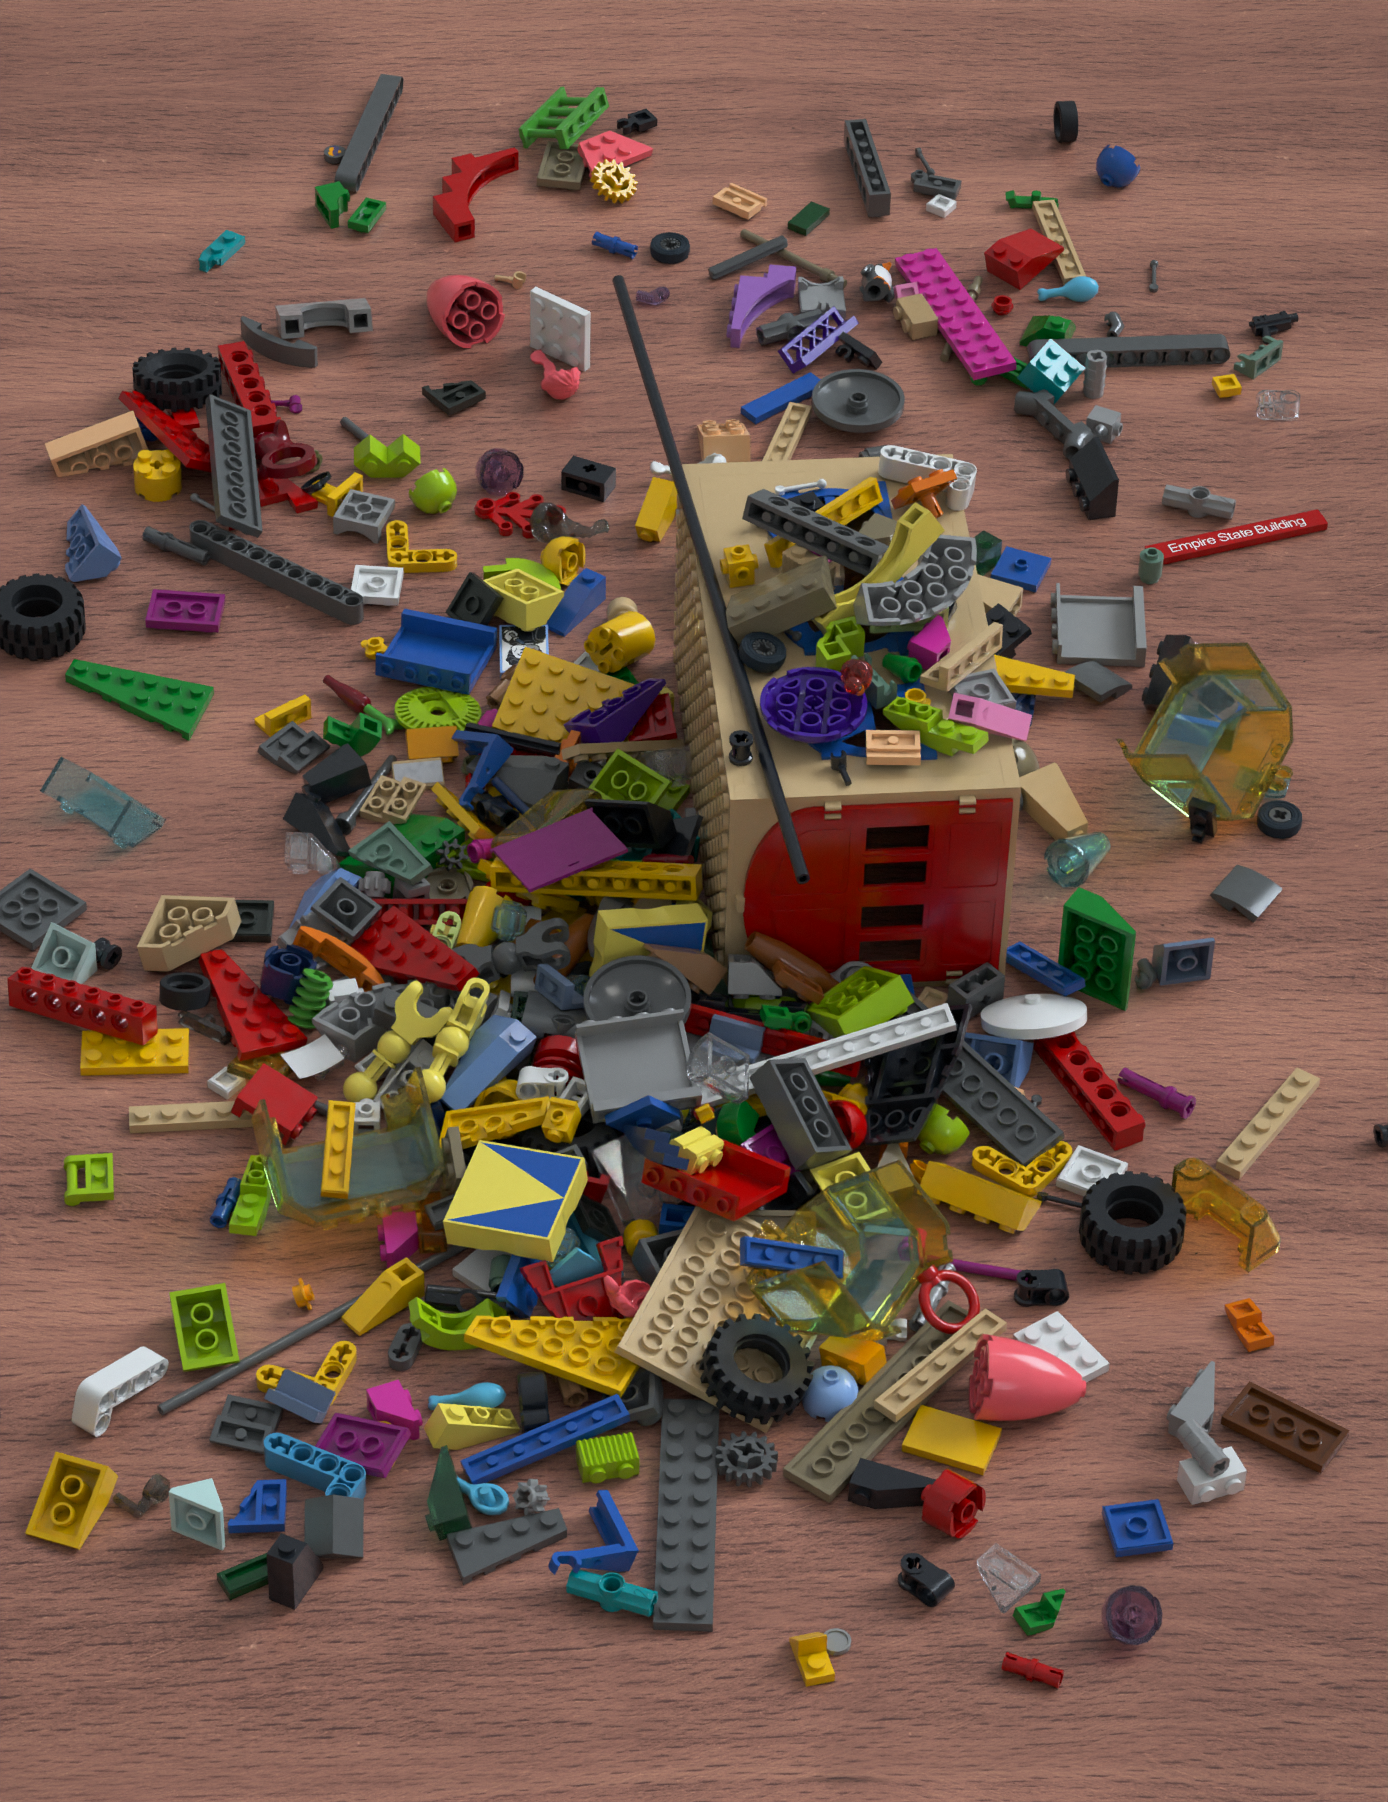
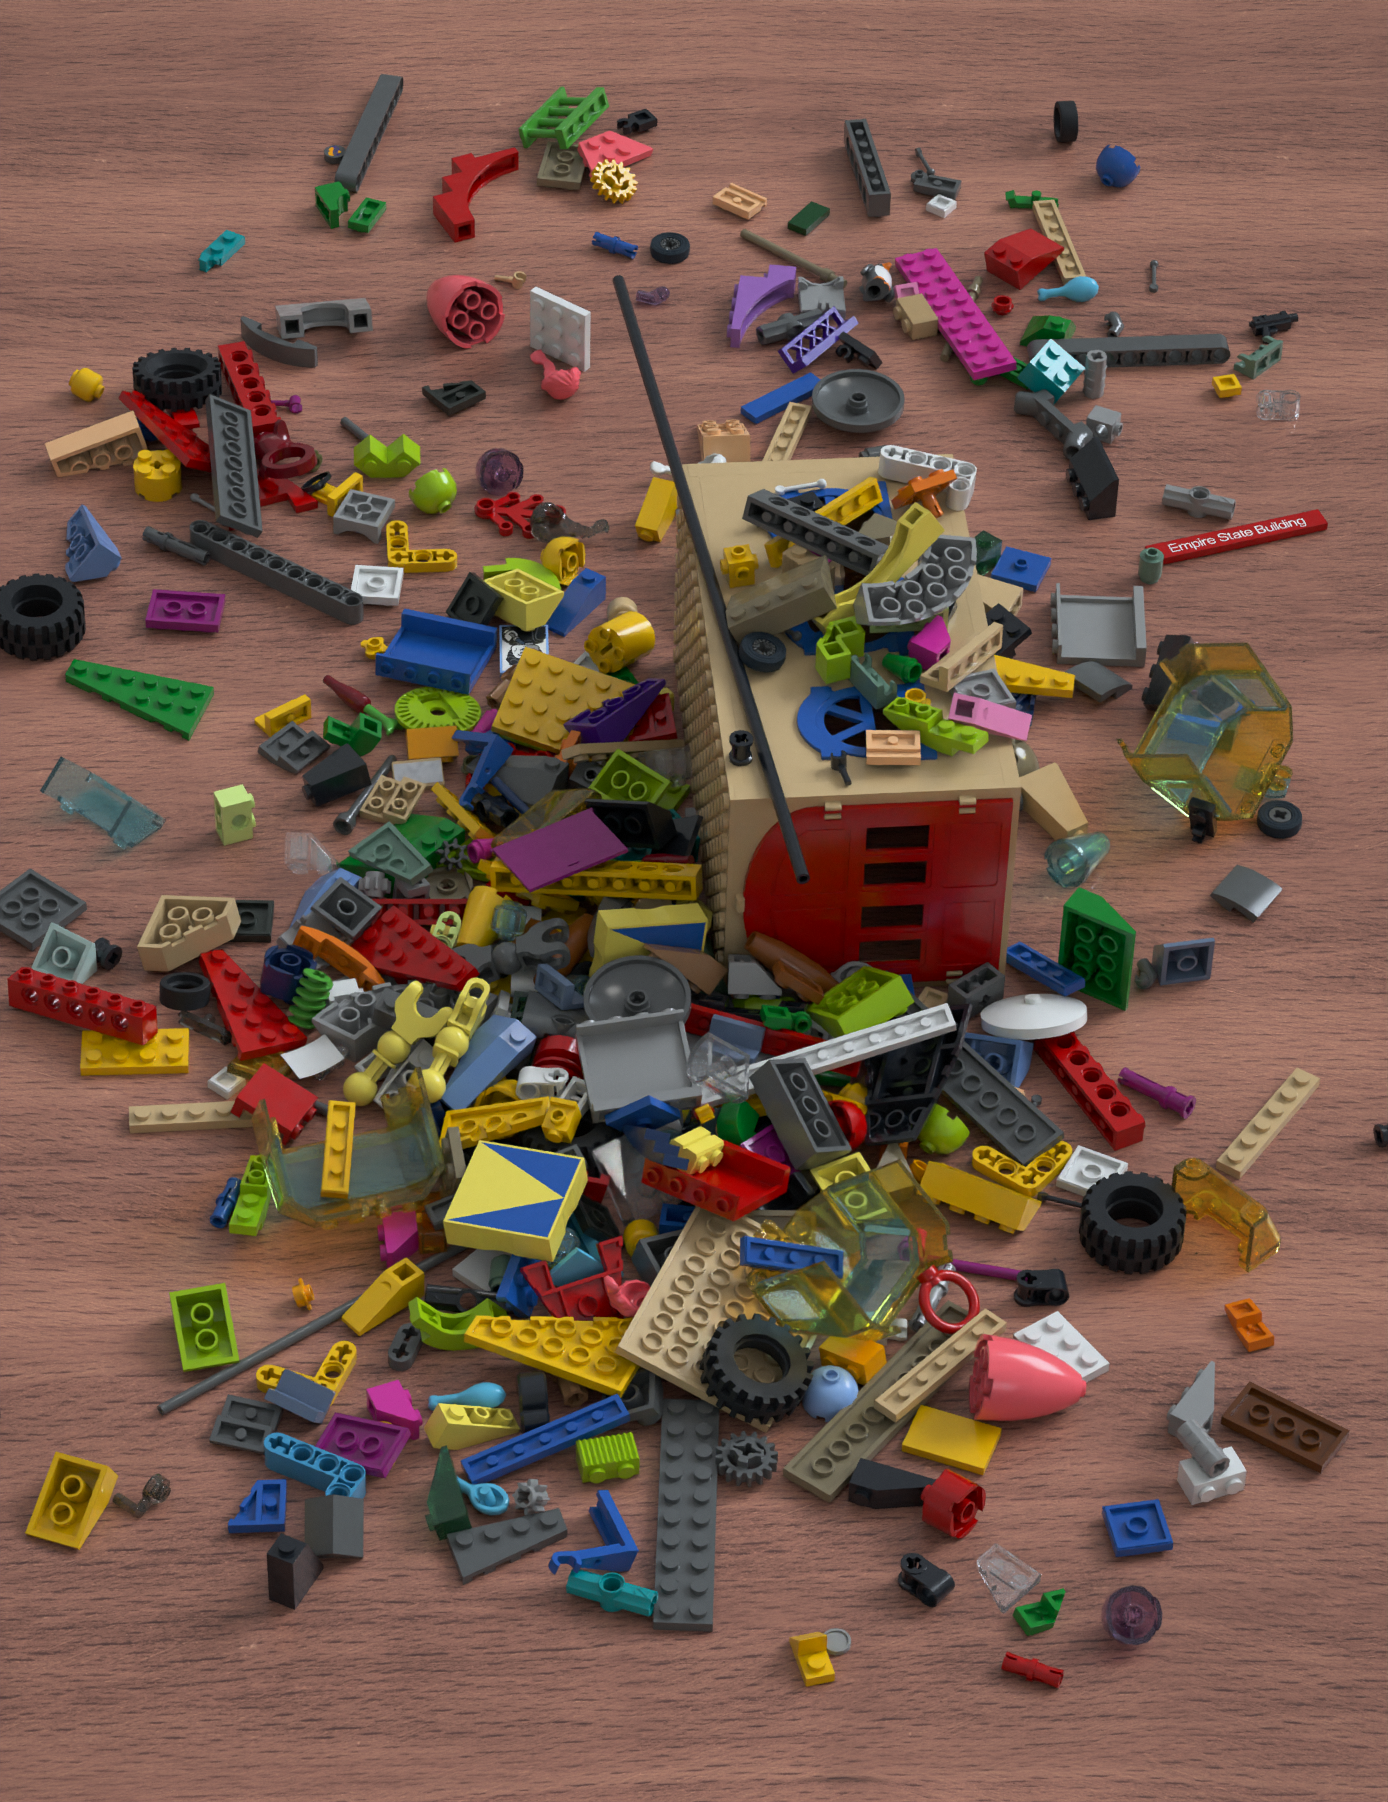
(86, 384): none -> yellow head
(98, 1178): lime plate -> none
(114, 1385): white beam -> none
(198, 1513): light aqua slope -> none
(234, 814): none -> yellowish green brick
(244, 1577): dark green tile -> none
(314, 817): black slope -> none
(367, 1113): white brick -> none
(519, 740): black axle -> none
(588, 478): black brick -> none
(747, 257): dark grey axle -> none
(811, 705): dark purple brick -> none
(856, 676): clear red animal -> none

